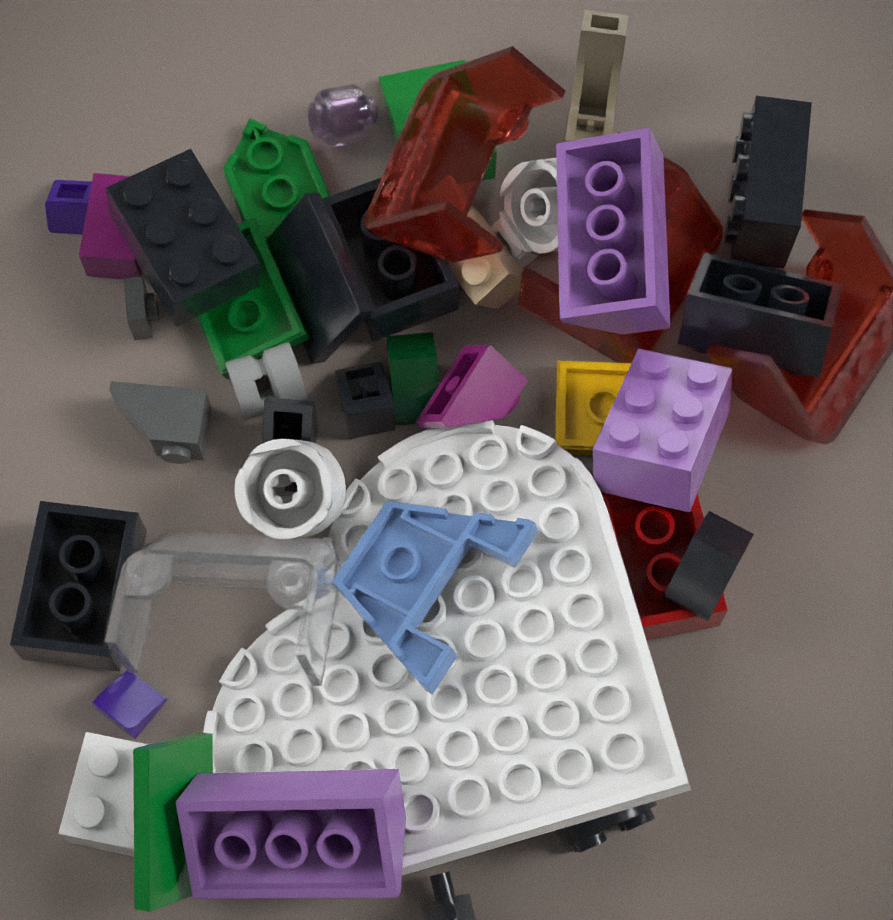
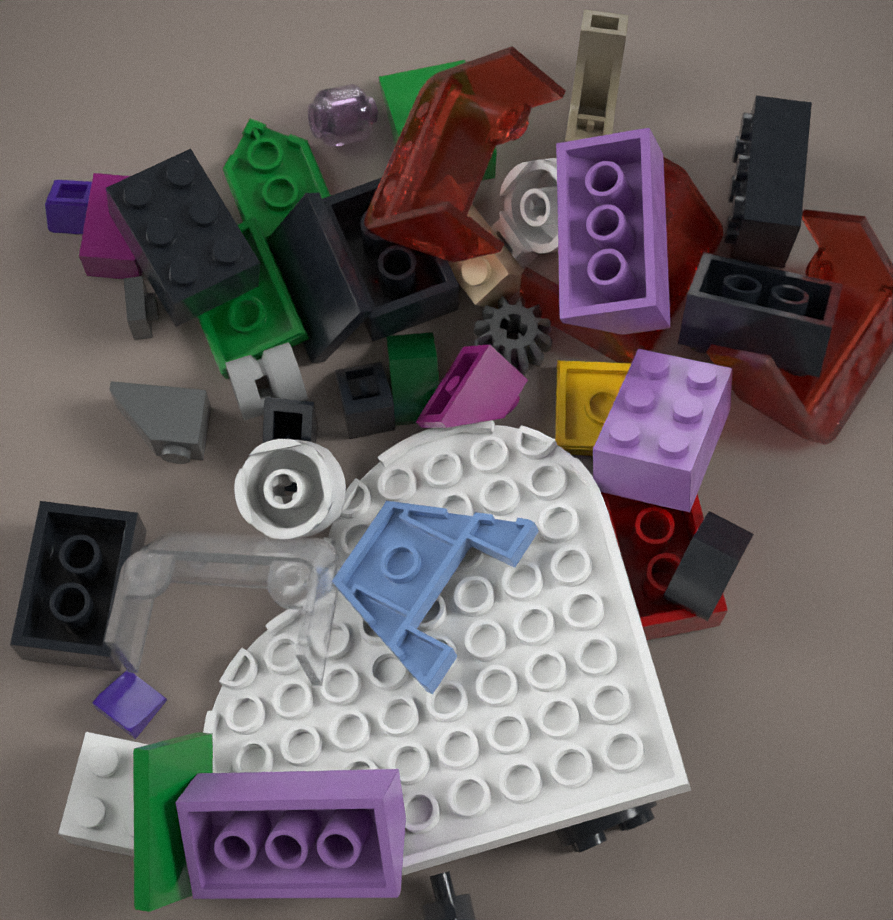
(527, 323): none -> dark grey gear

